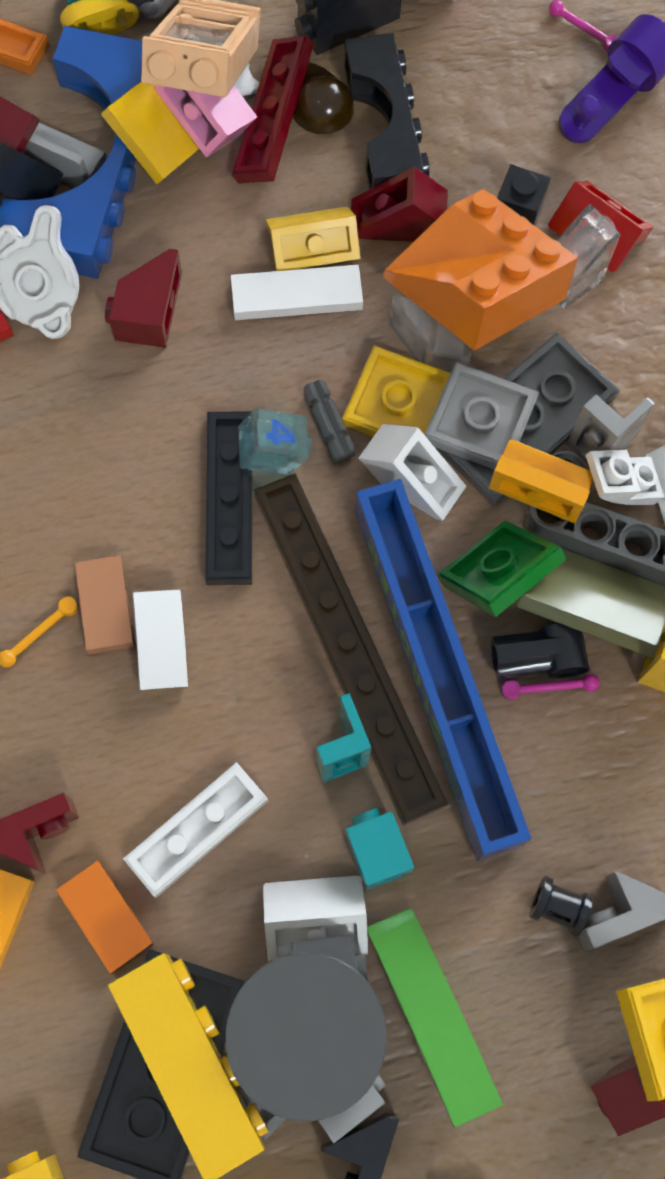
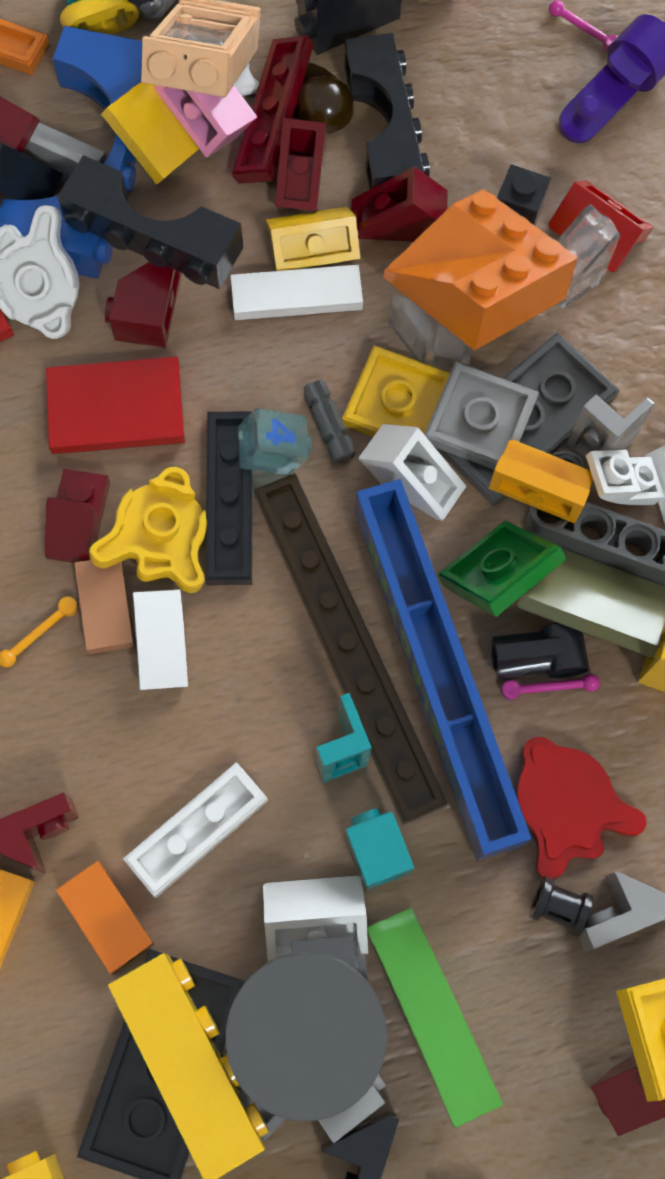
(75, 515): none -> dark red slope
(114, 405): none -> red tile
(158, 529): none -> yellow tile
(197, 245): none -> black arch
(300, 164): none -> dark red slope
(569, 804): none -> red tile

